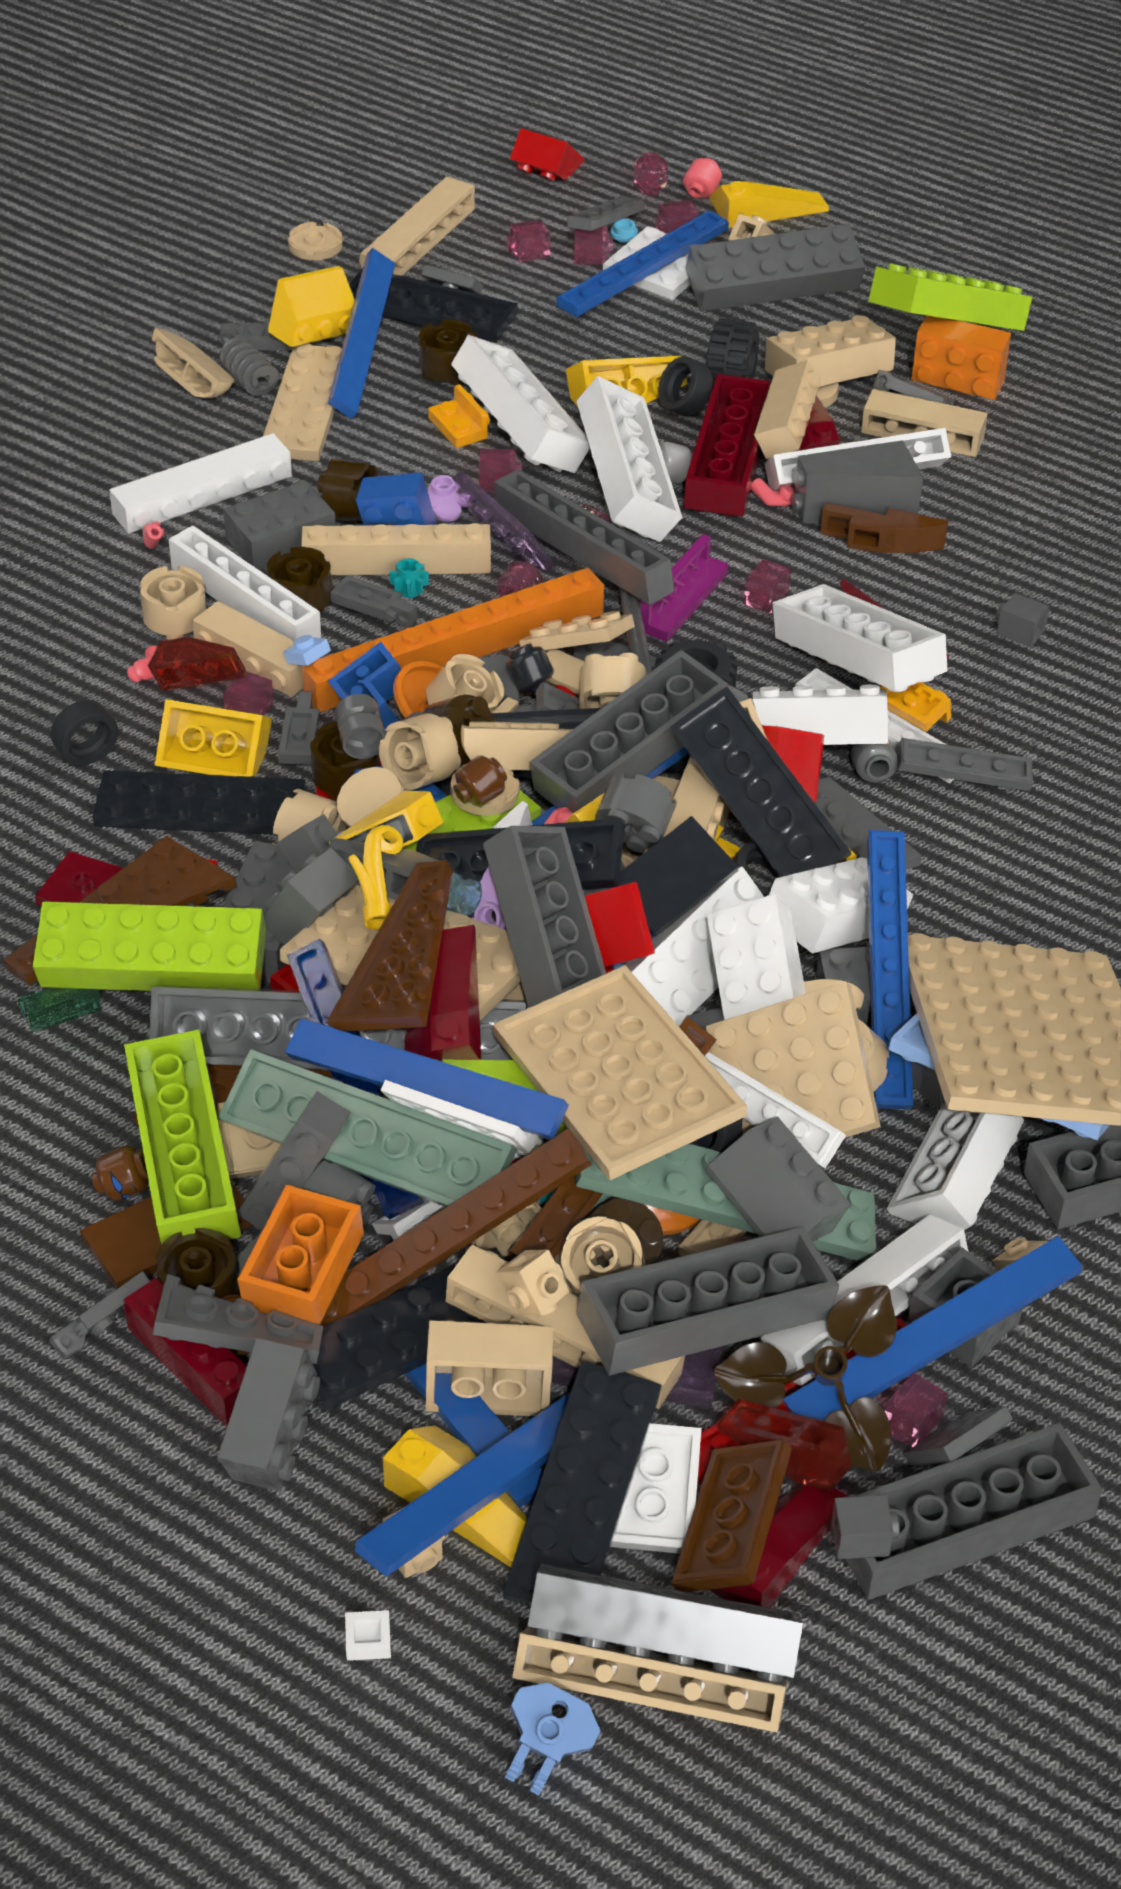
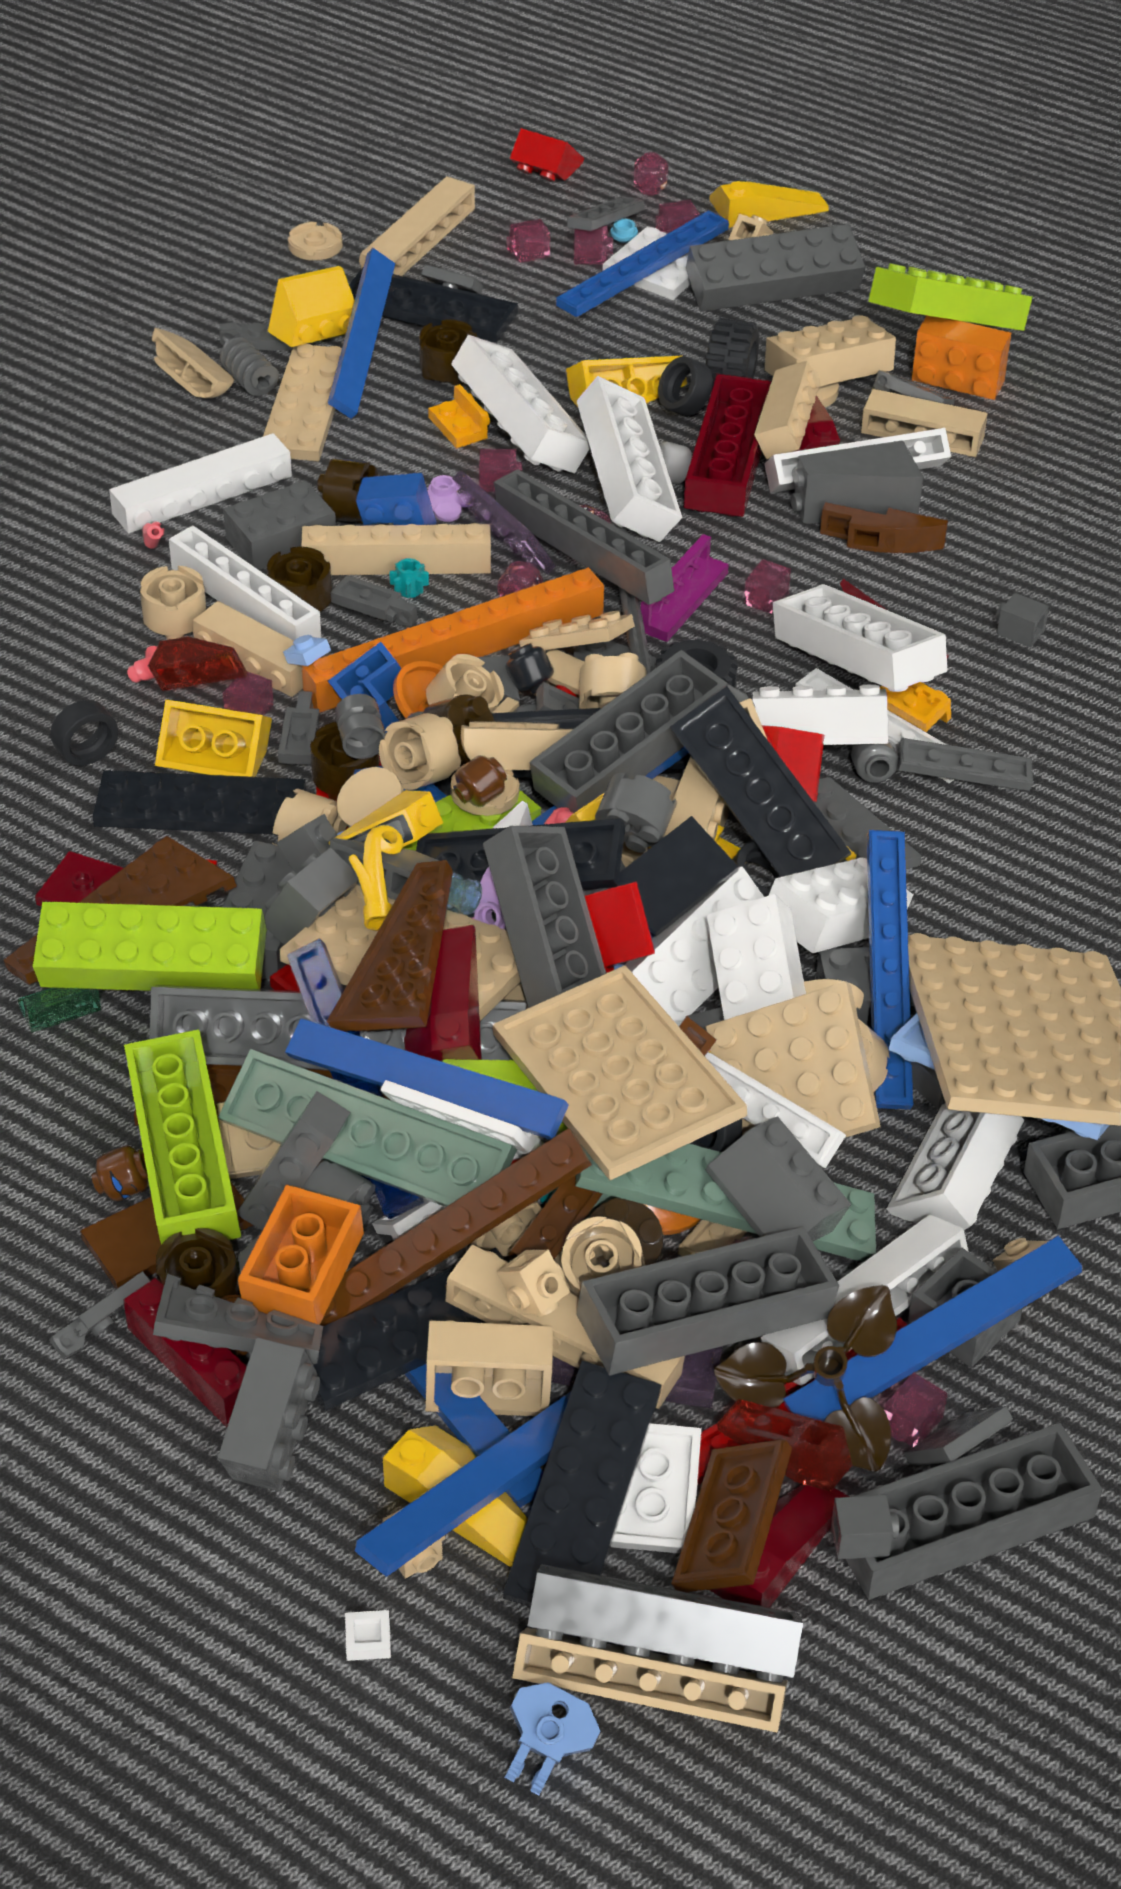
(702, 177): coral head -> none
(771, 497): coral arm -> none

